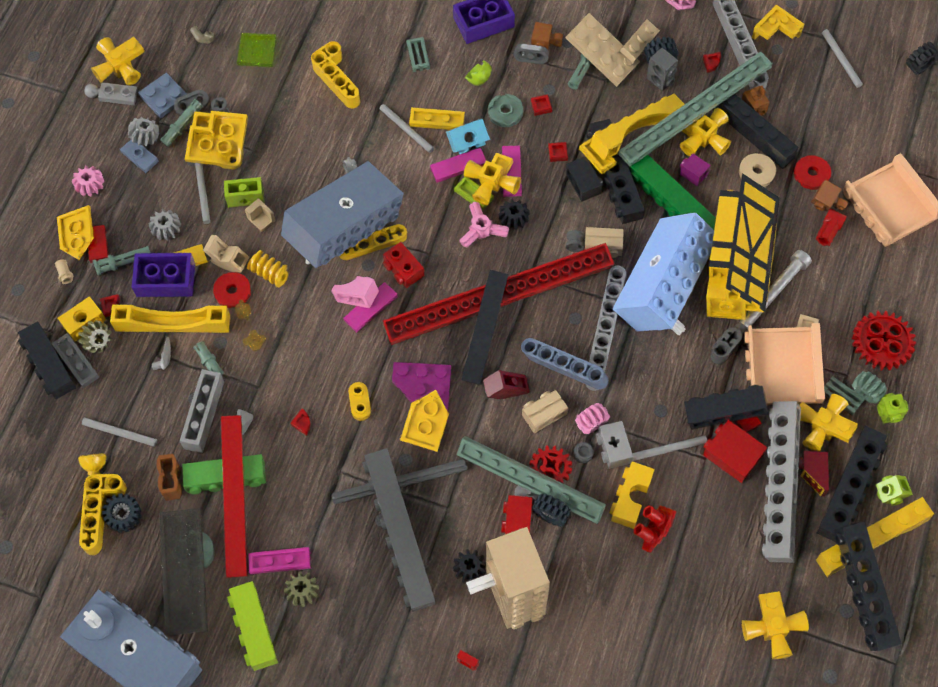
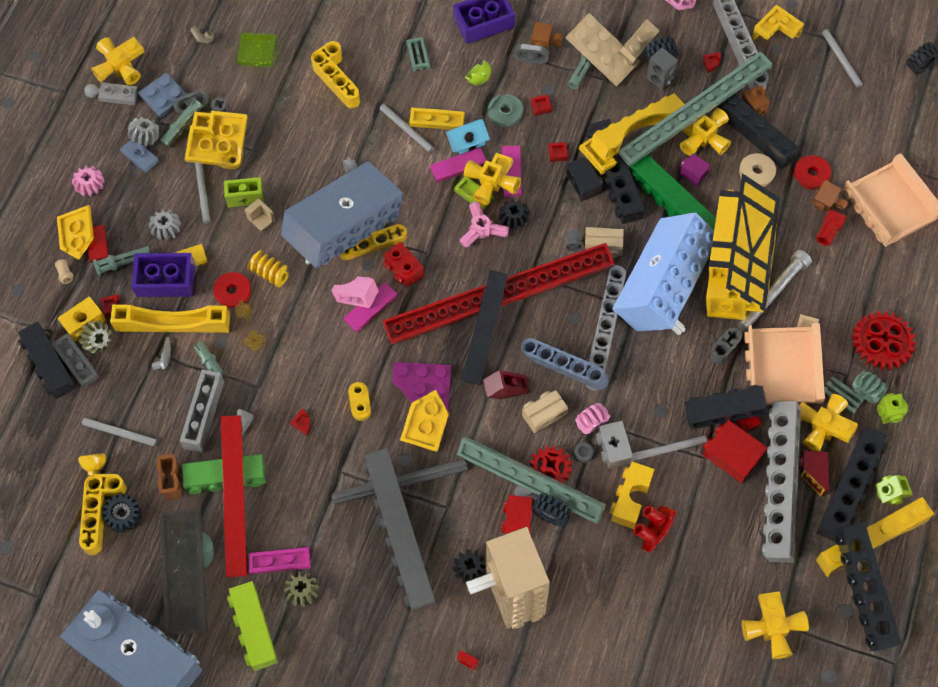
(225, 256): tan brick -> none

